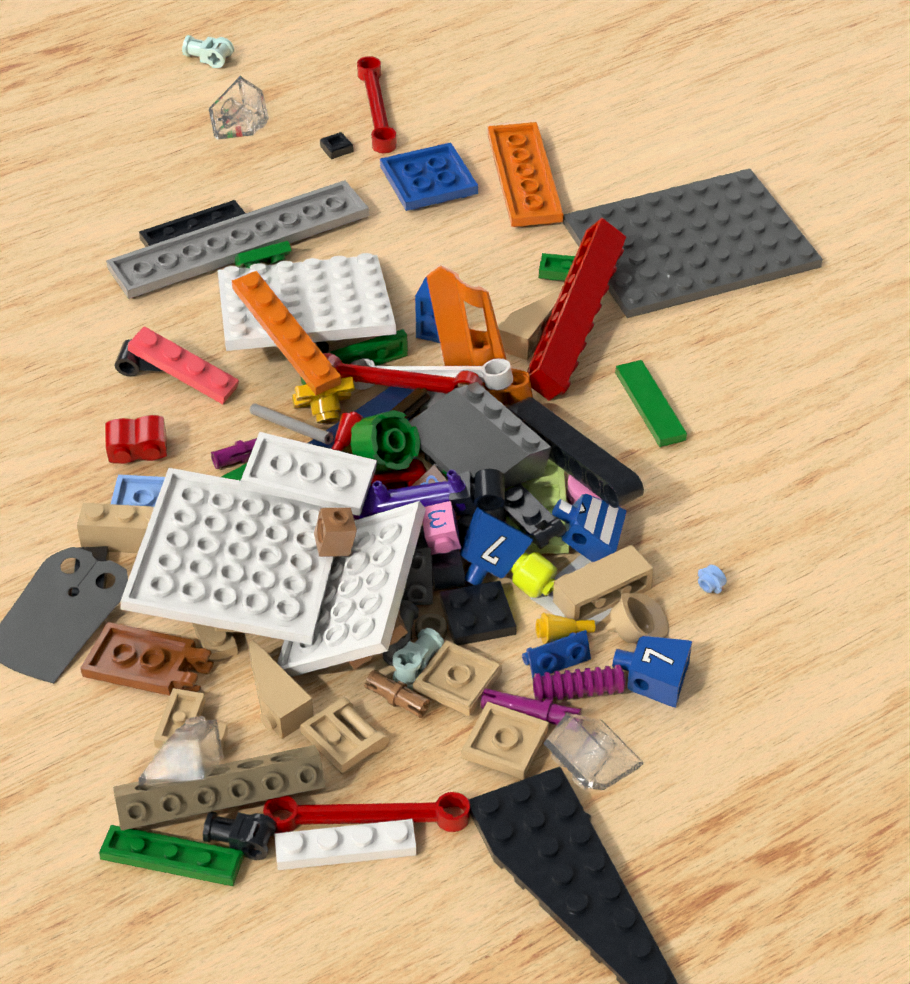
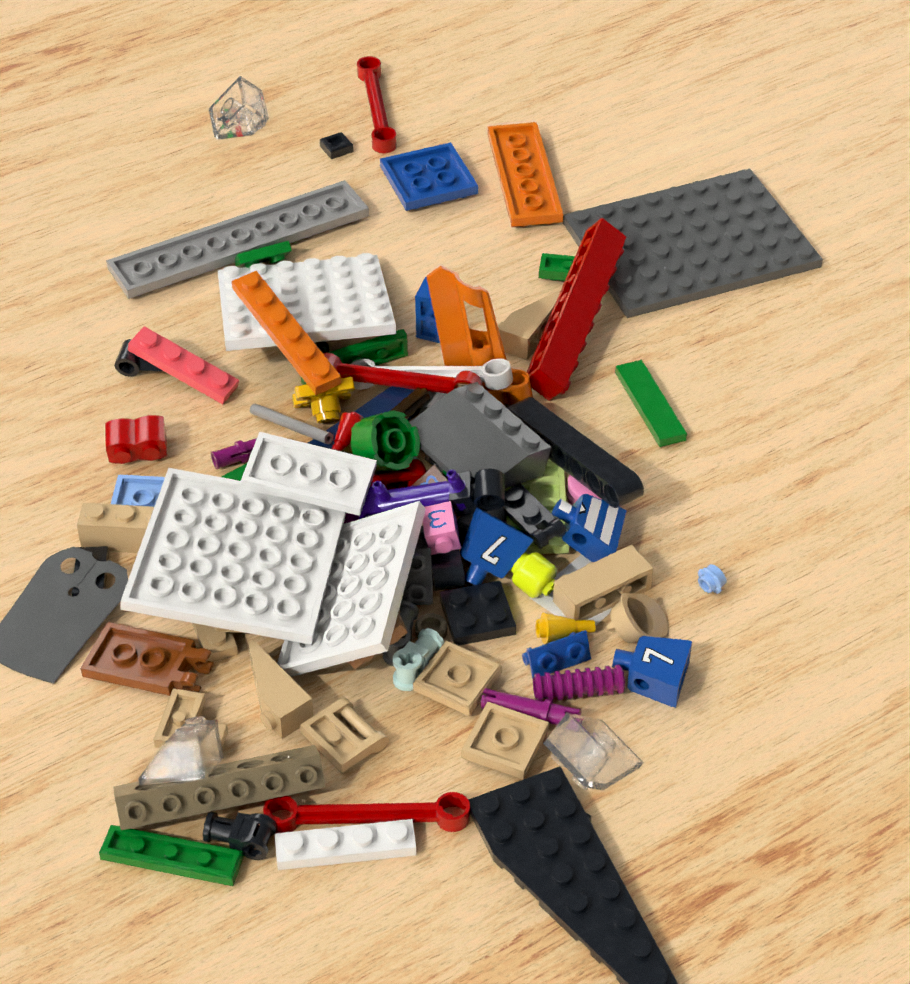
(190, 223): black plate -> none
(209, 50): light aqua connector -> none
(335, 532): medium nougat brick -> none
(397, 693): medium nougat pin -> none

